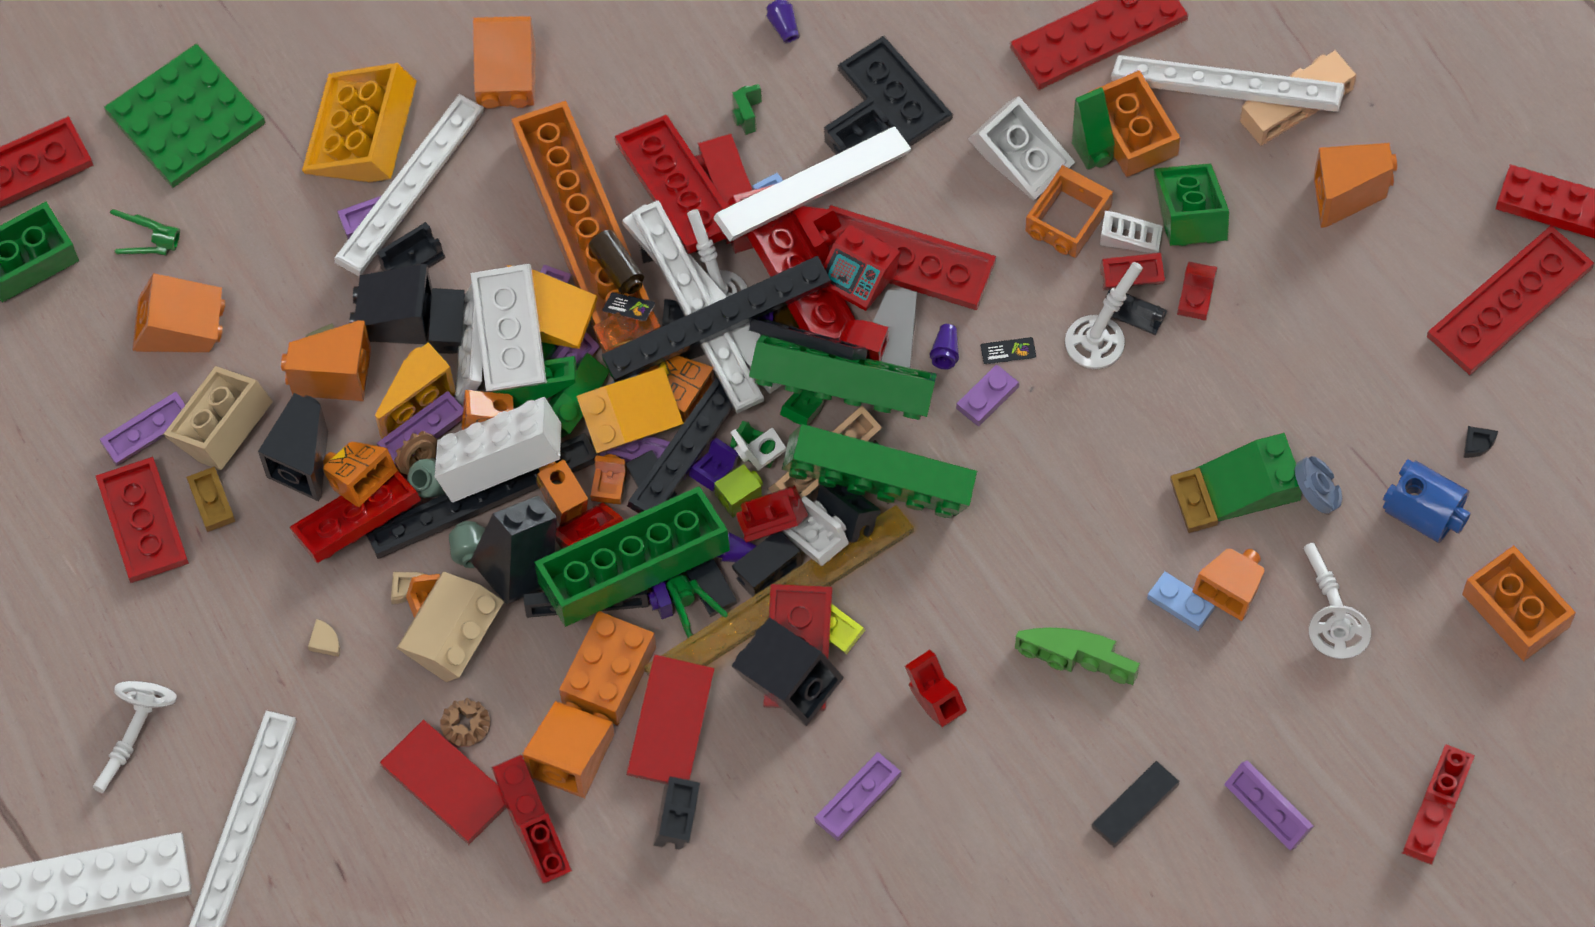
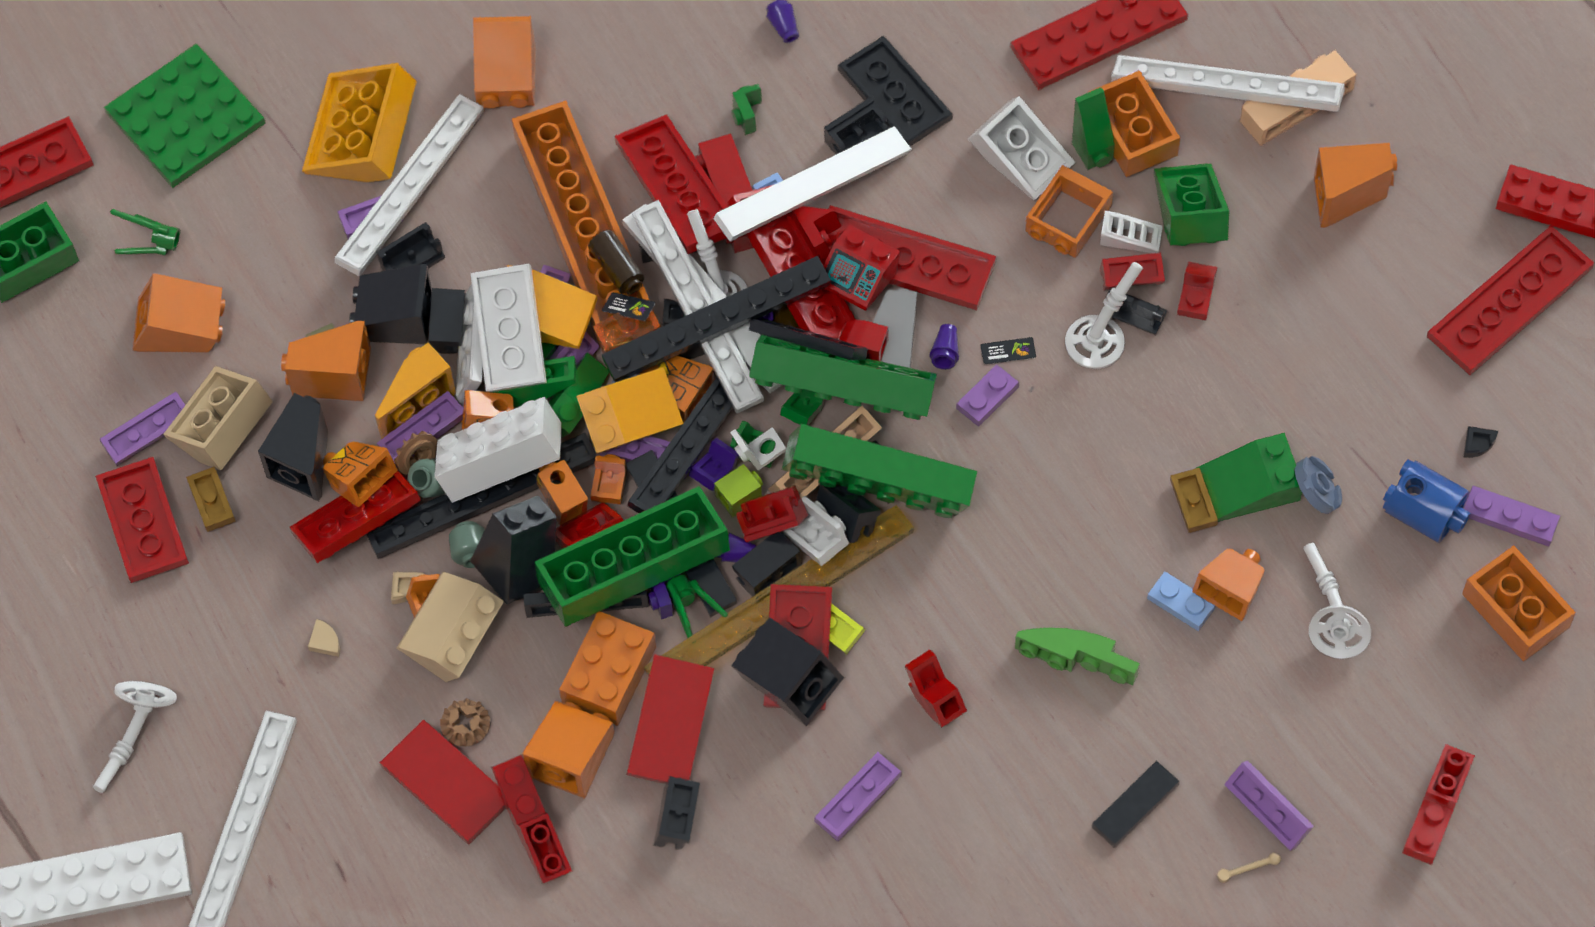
(1224, 875): none -> tan hinge
(1511, 516): none -> medium lavender plate

